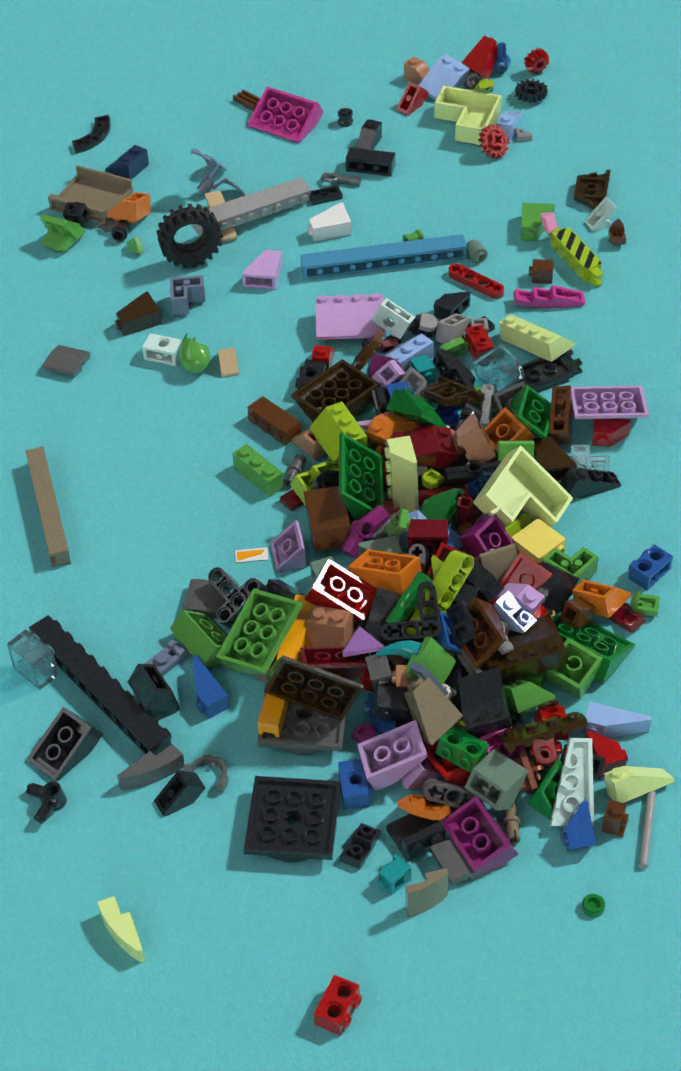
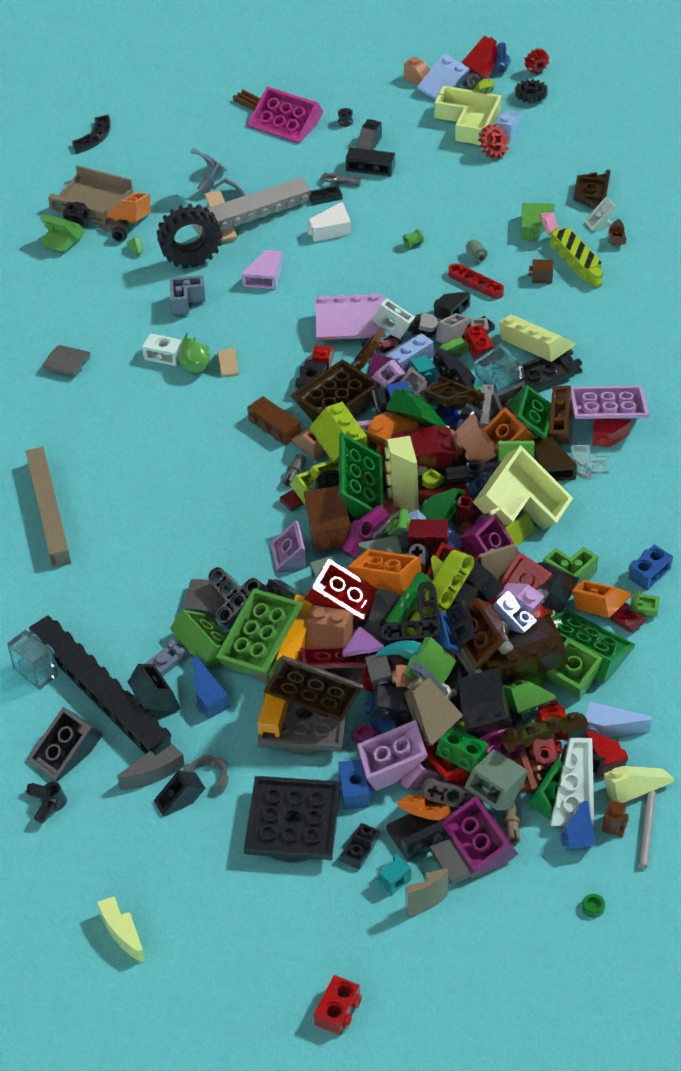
(130, 163): dark blue slope -> none
(138, 315): dark brown slope -> none
(251, 554): sticker -> none
(258, 470): bright green brick -> none
(383, 257): dark azure brick -> none
(412, 98): red slope -> none
(522, 135): light grey tile -> none
(538, 540): light yellow piece -> none
(554, 298): dark pink slope -> none
(577, 612): reddish brown brick -> none
(587, 482): black slope -> none

